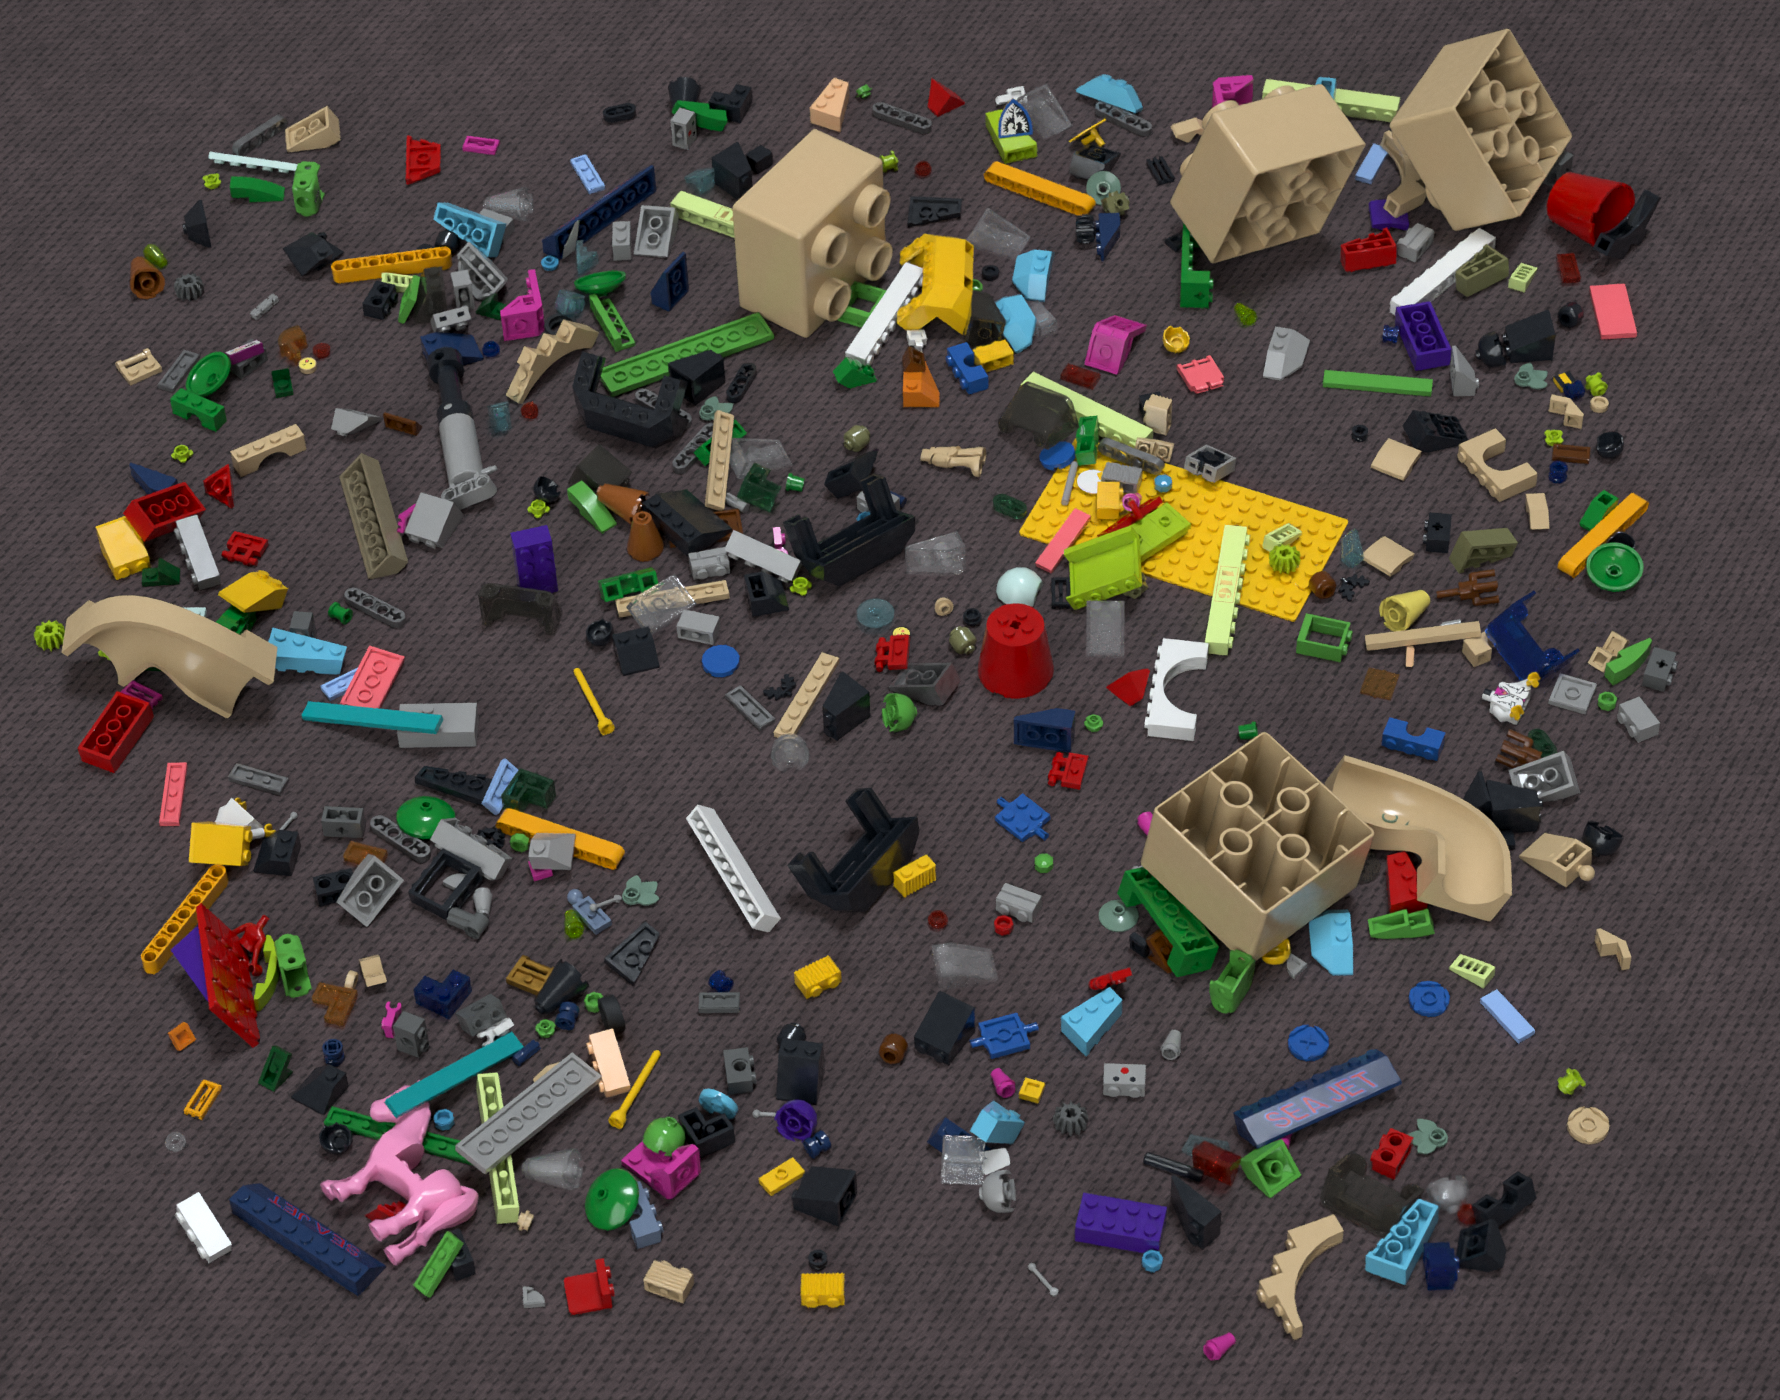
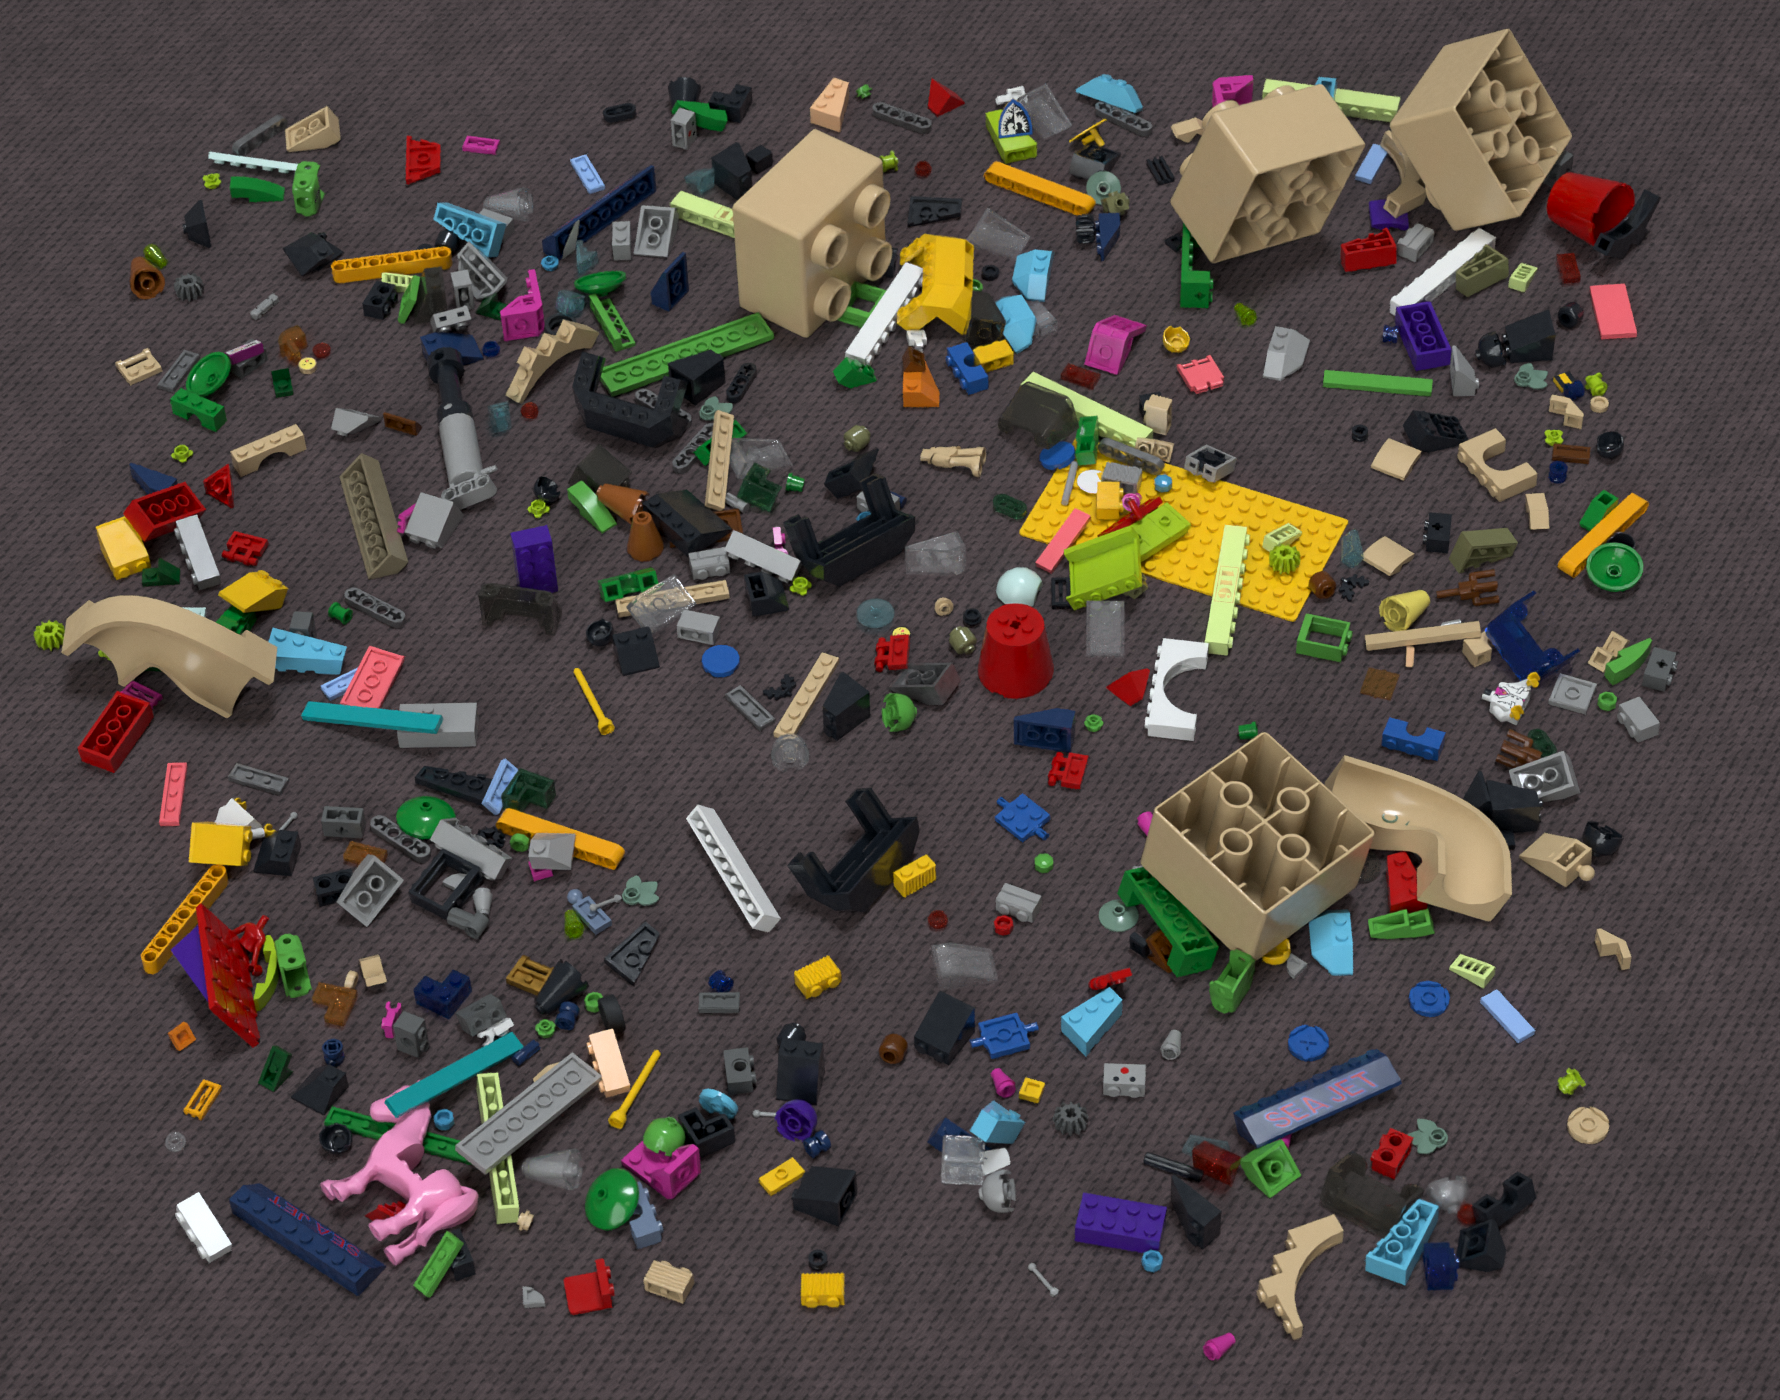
(891, 268): none -> black plate

